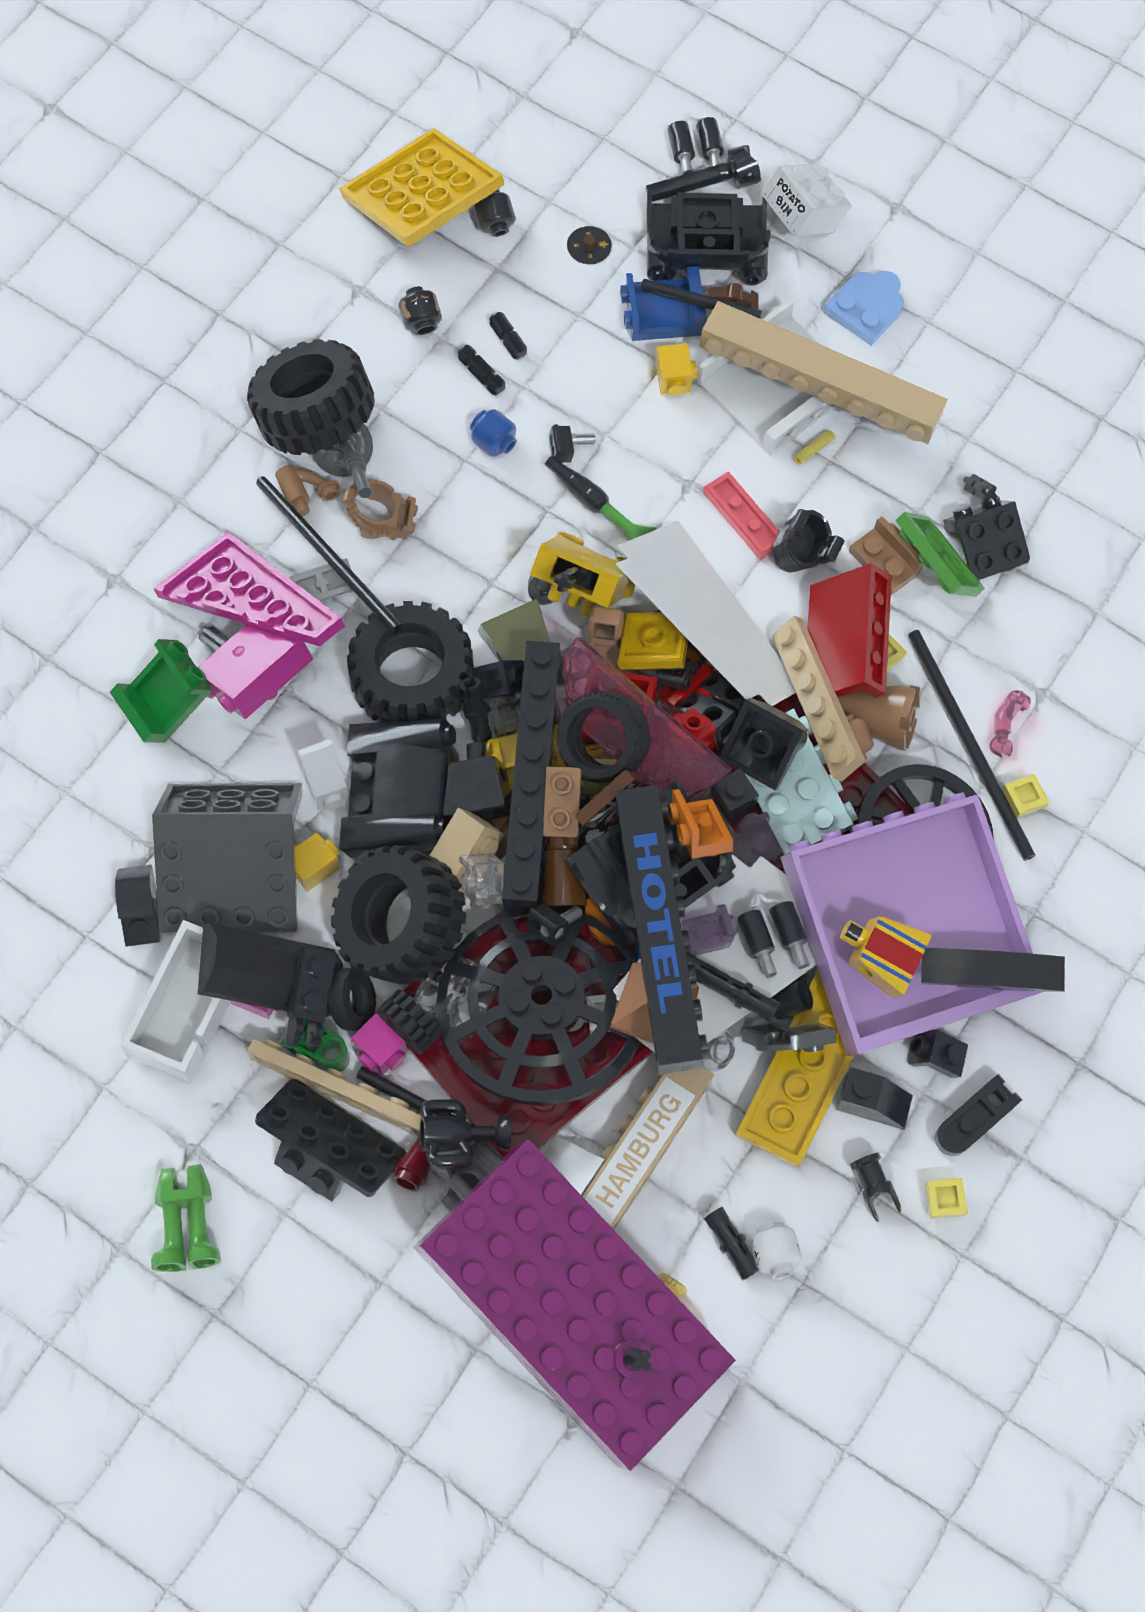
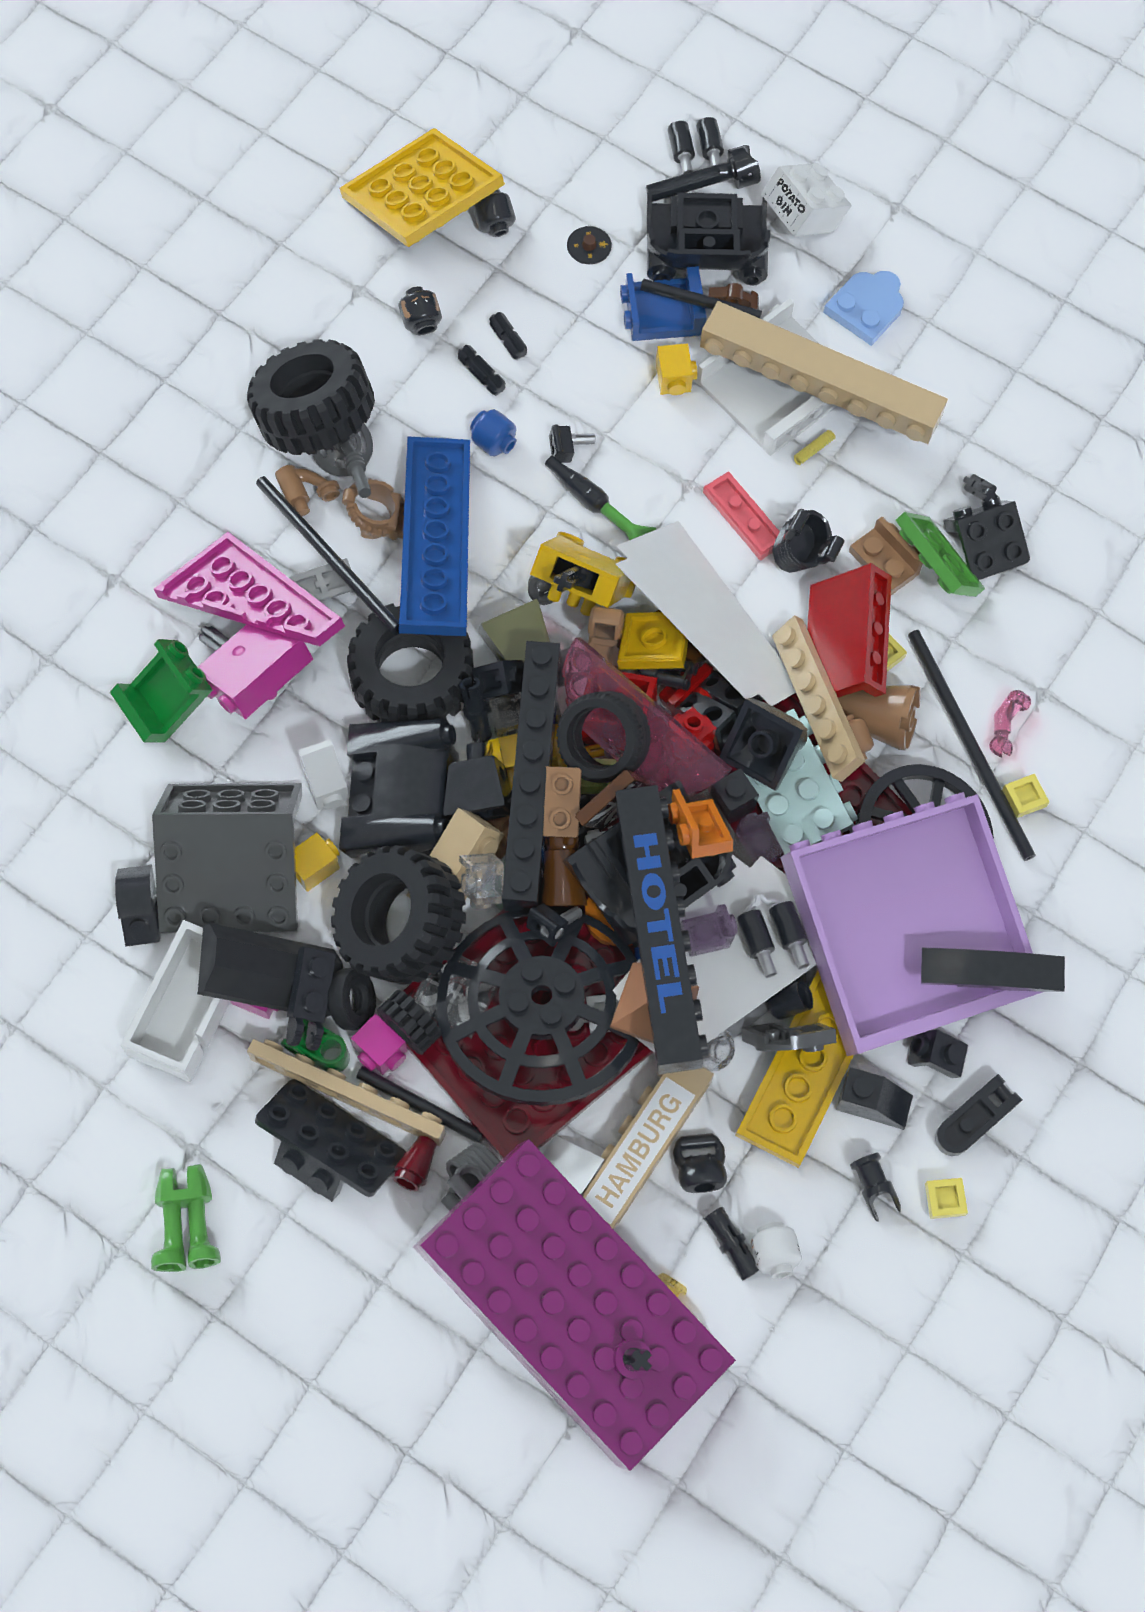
(435, 537): none -> blue plate
(455, 1133): black piece -> none
(700, 1172): none -> black piece
(736, 991): black pin -> none
(886, 952): torso -> none

